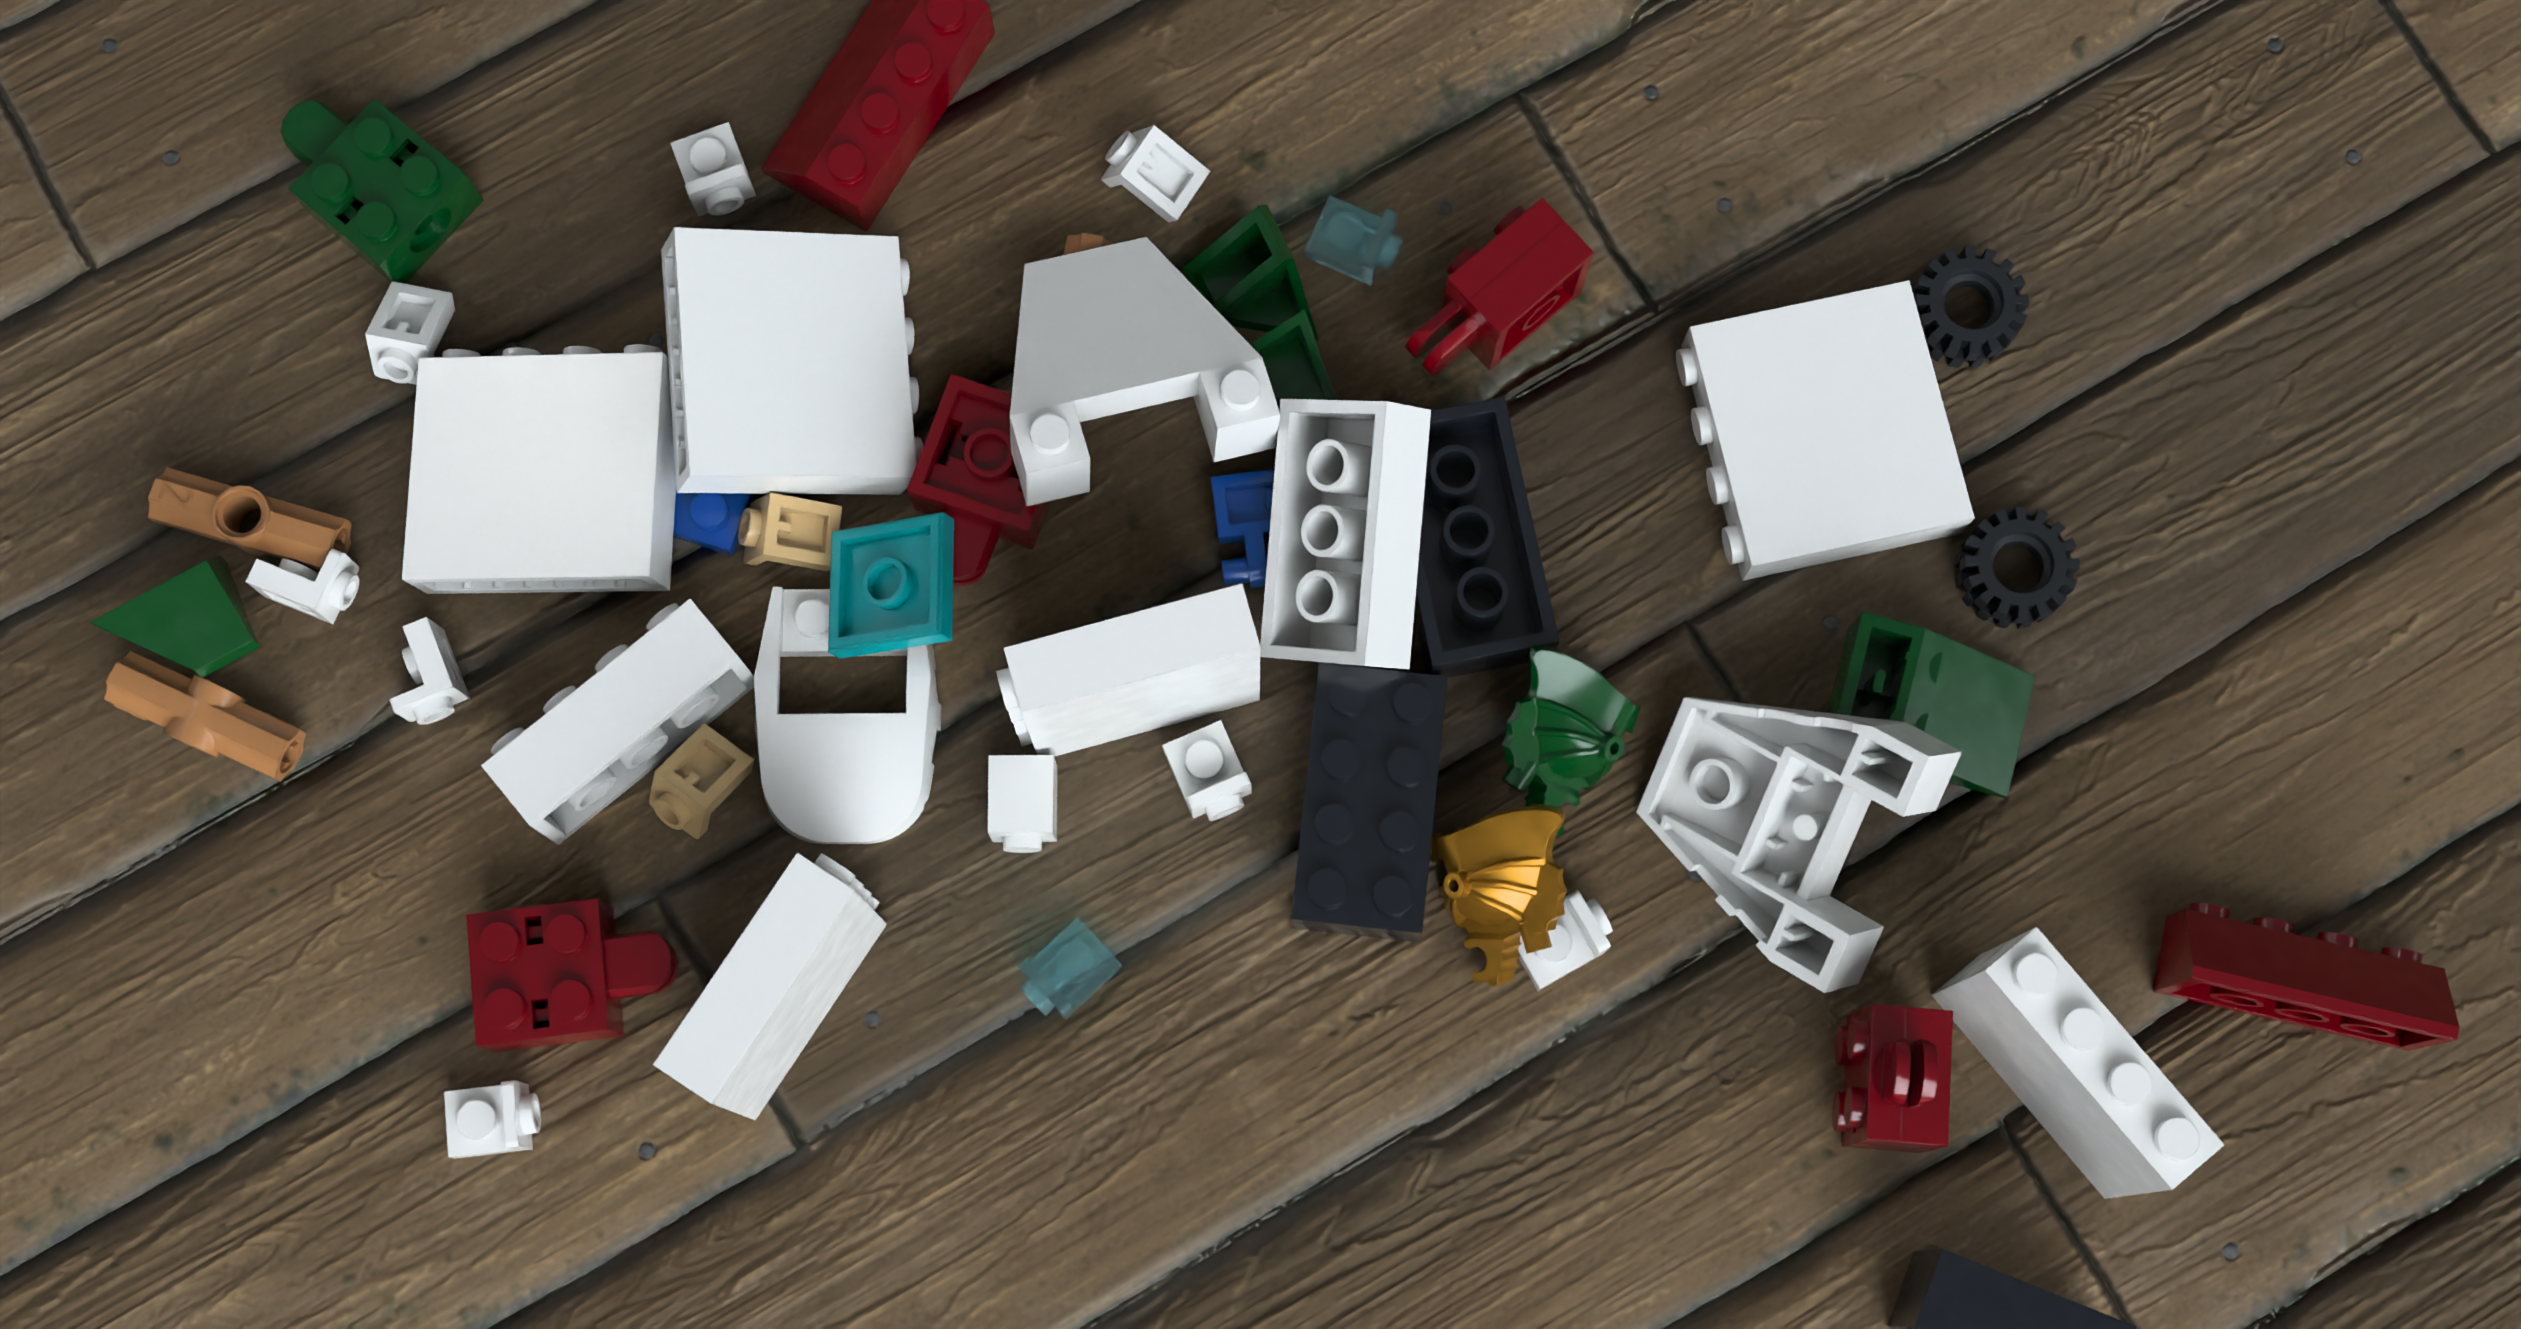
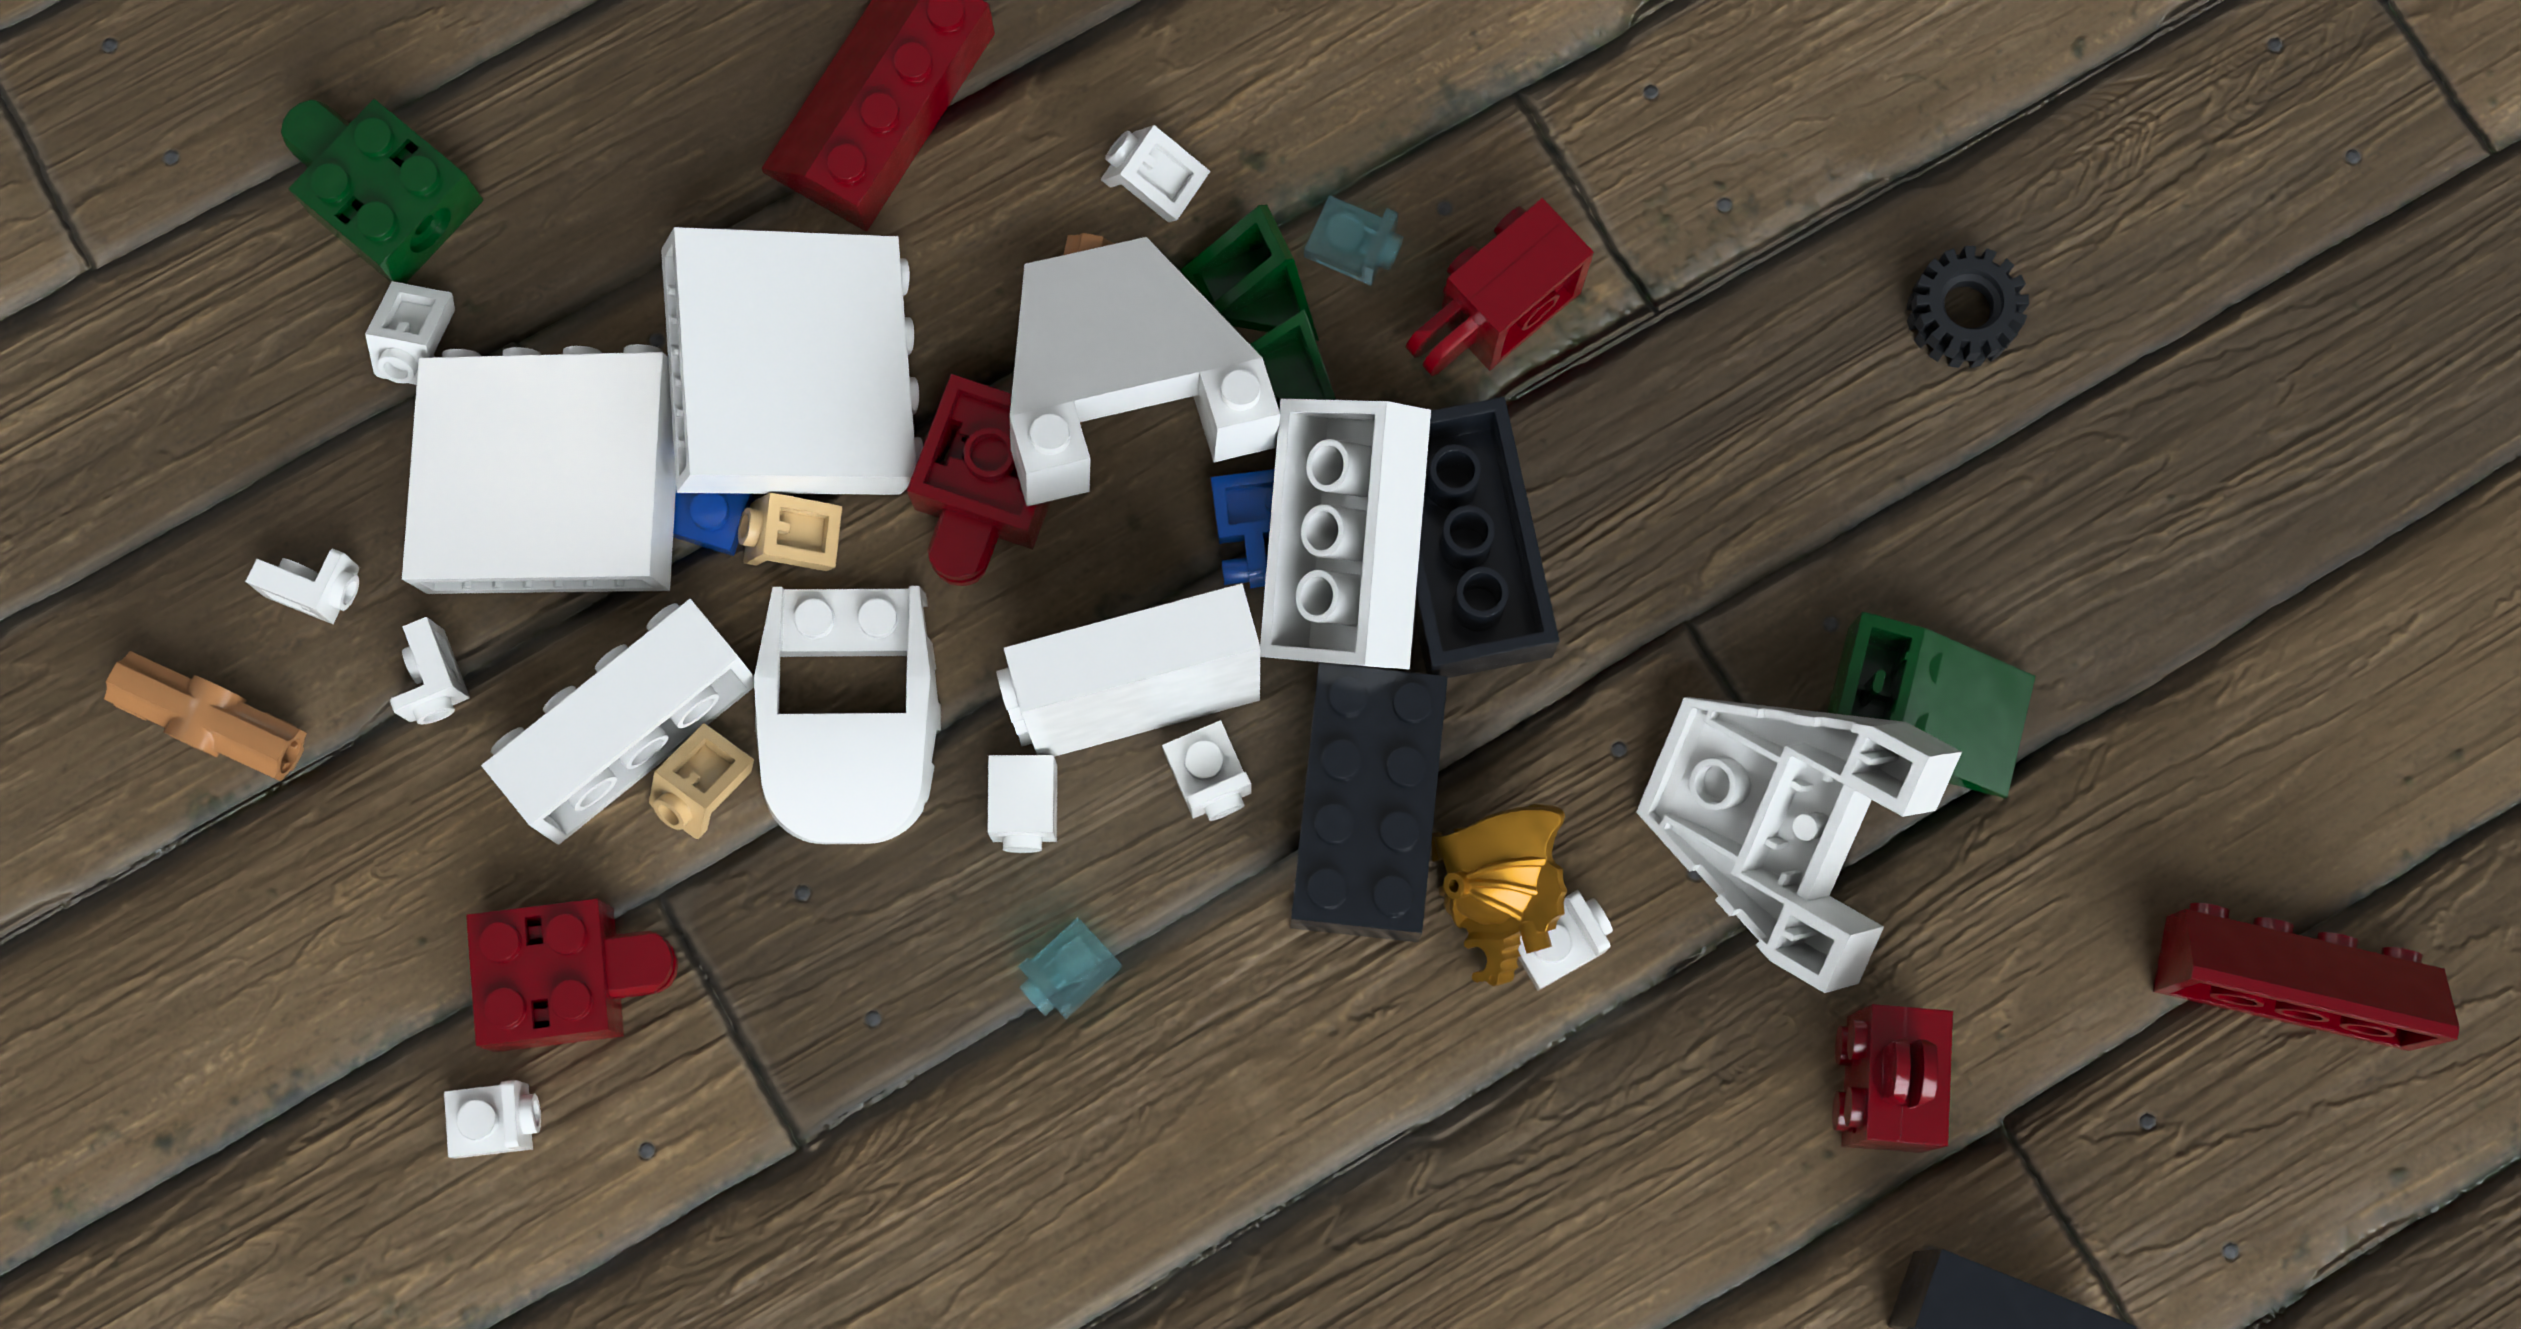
(188, 619): dark green slope -> none
(218, 508): medium nougat piece -> none
(713, 170): white bracket -> none
(774, 987): white brick -> none
(891, 585): teal tile -> none
(1564, 730): dark green helmet -> none
(1824, 431): white brick -> none
(2040, 539): black tyre -> none
(2077, 1068): white brick -> none

